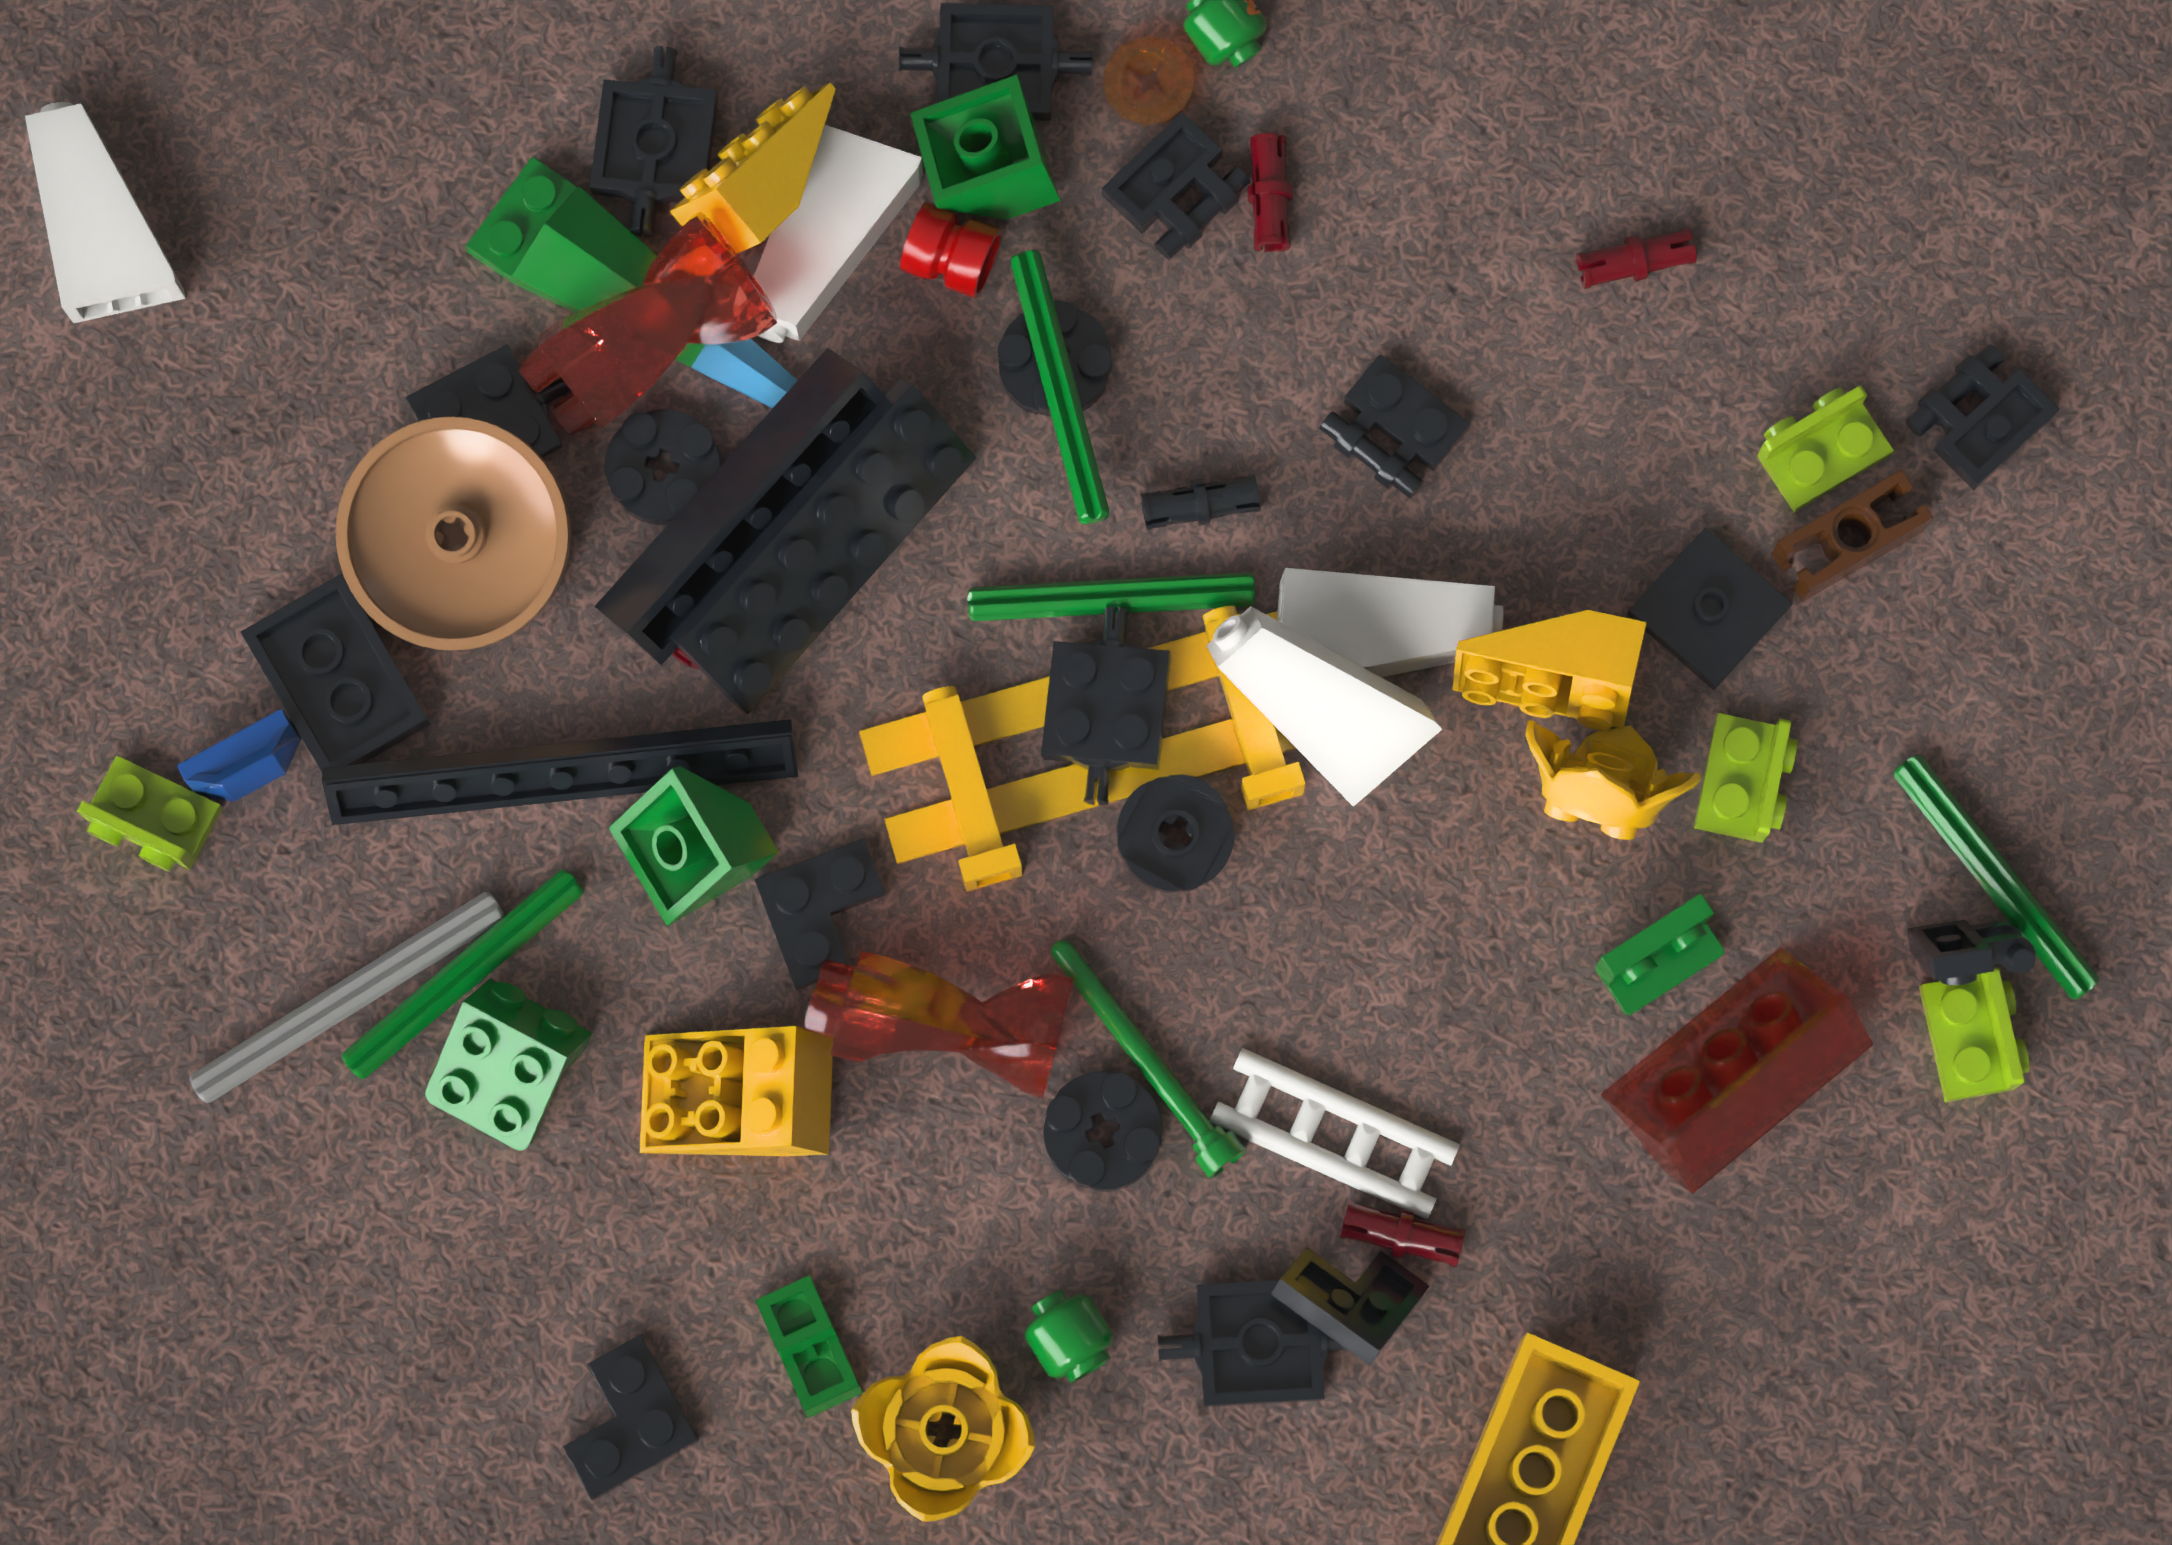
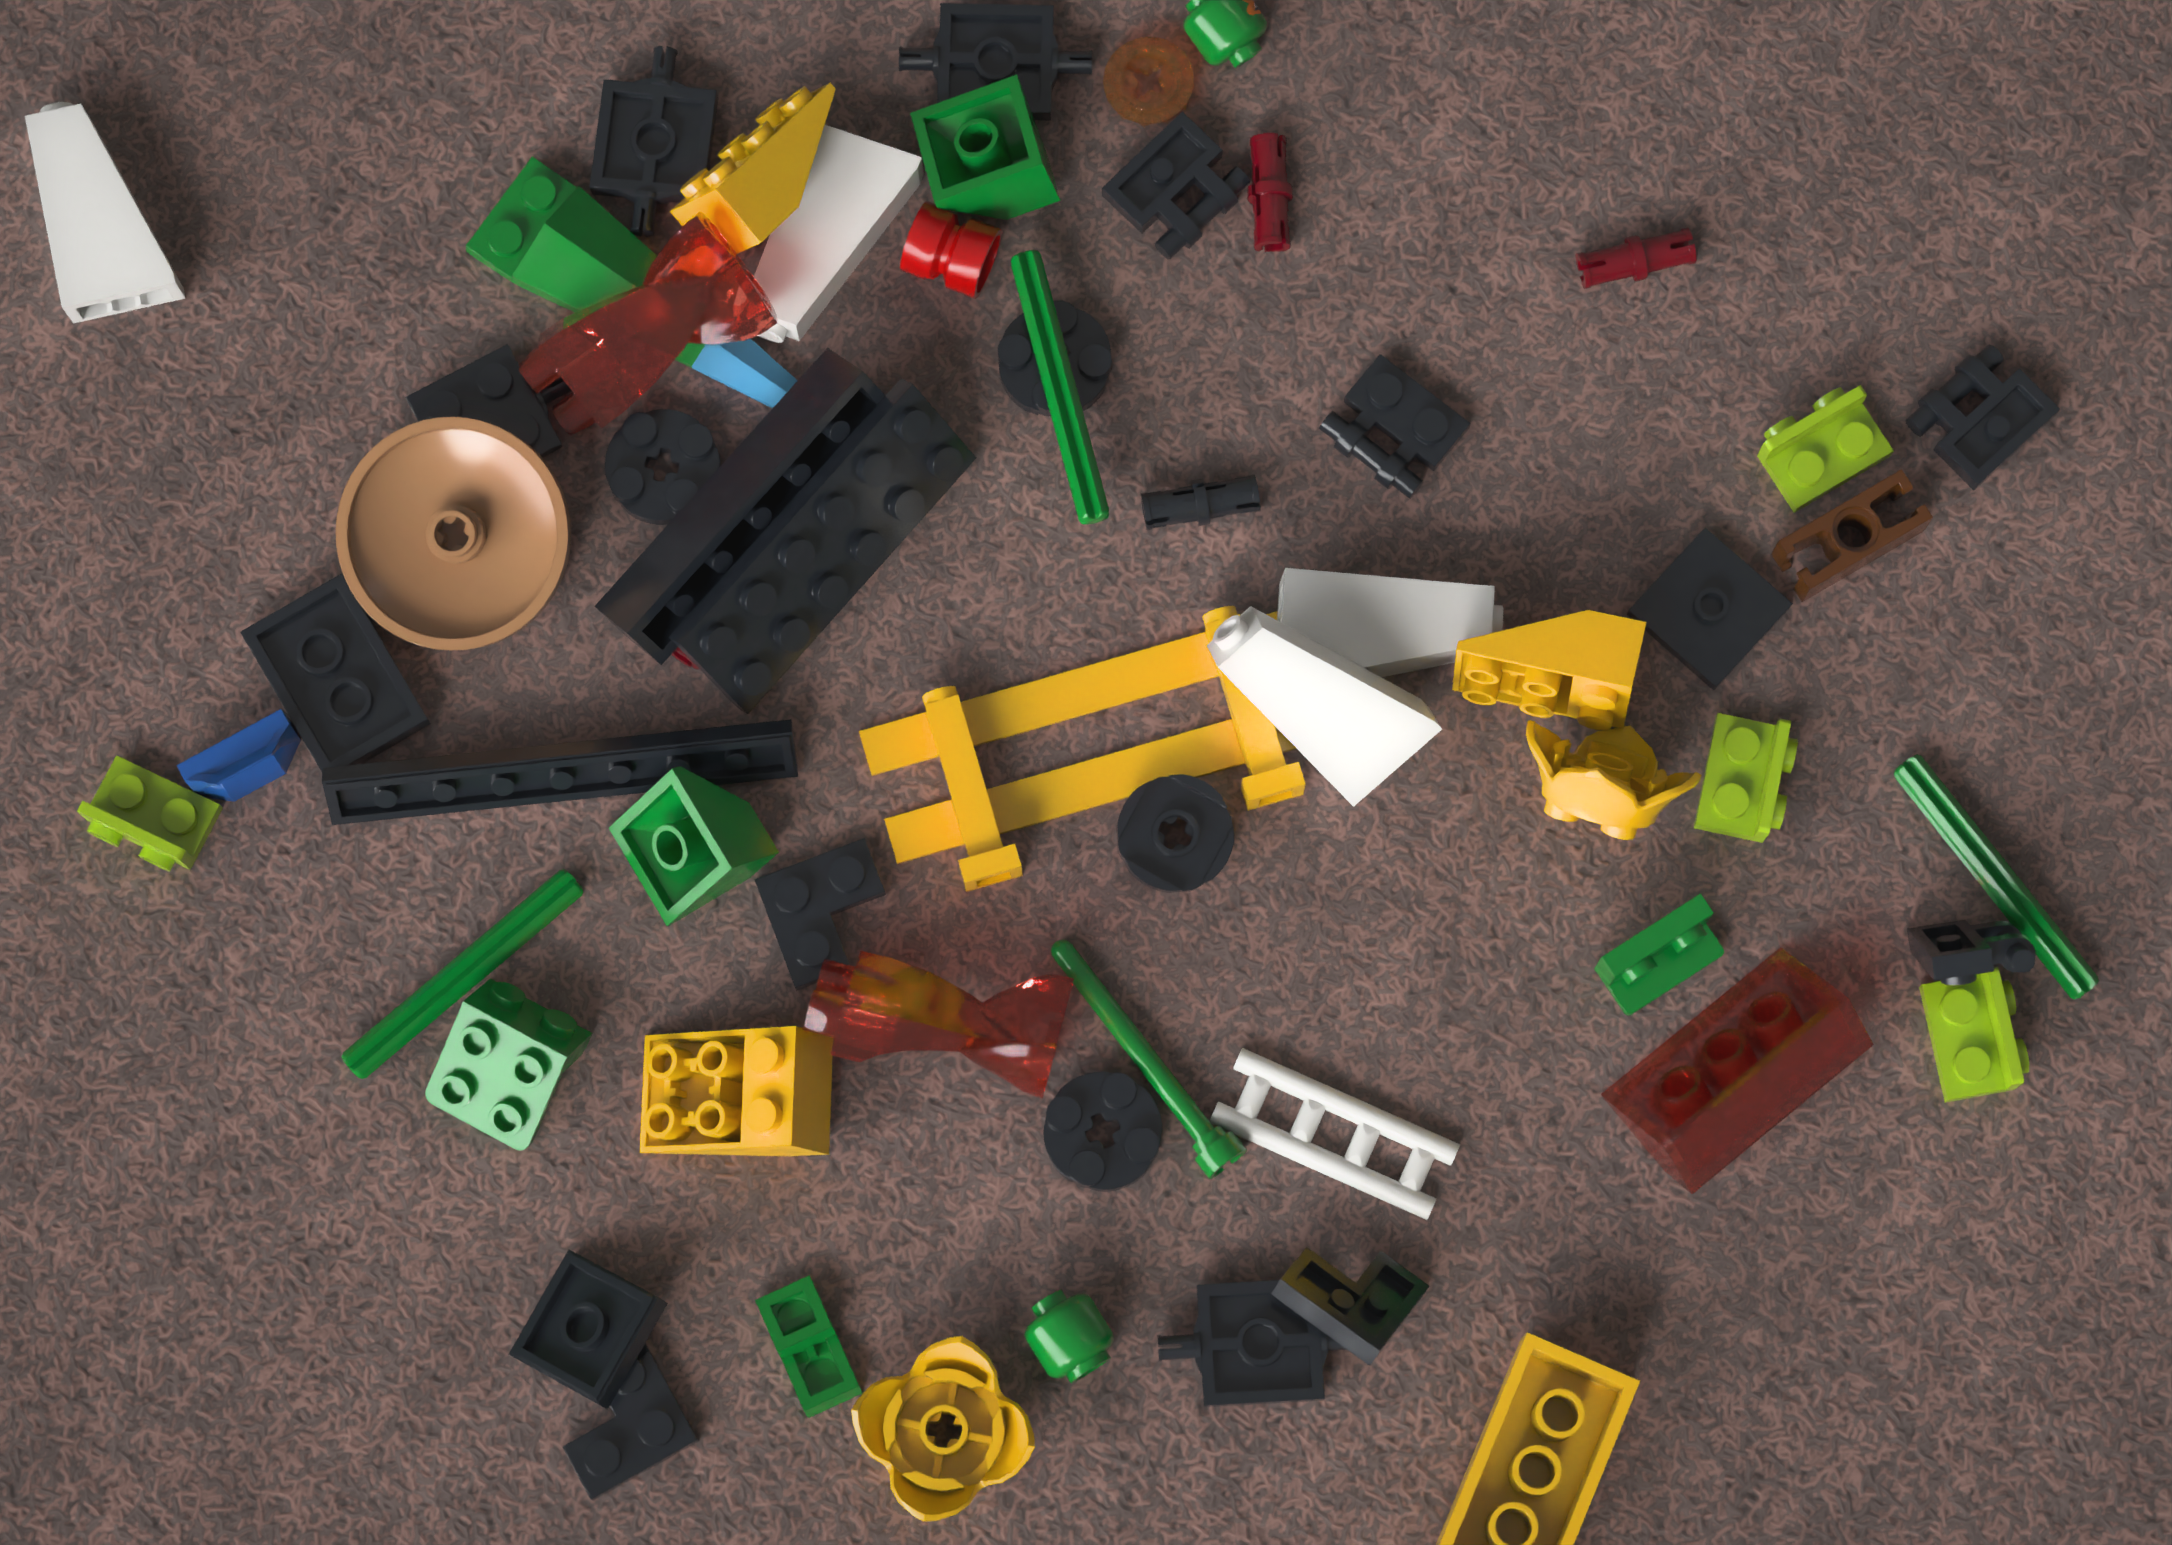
(346, 997): light grey axle -> none
(588, 1329): none -> black plate
(1094, 596): green axle -> none
(1106, 705): black plate -> none
(1402, 1233): dark red pin -> none

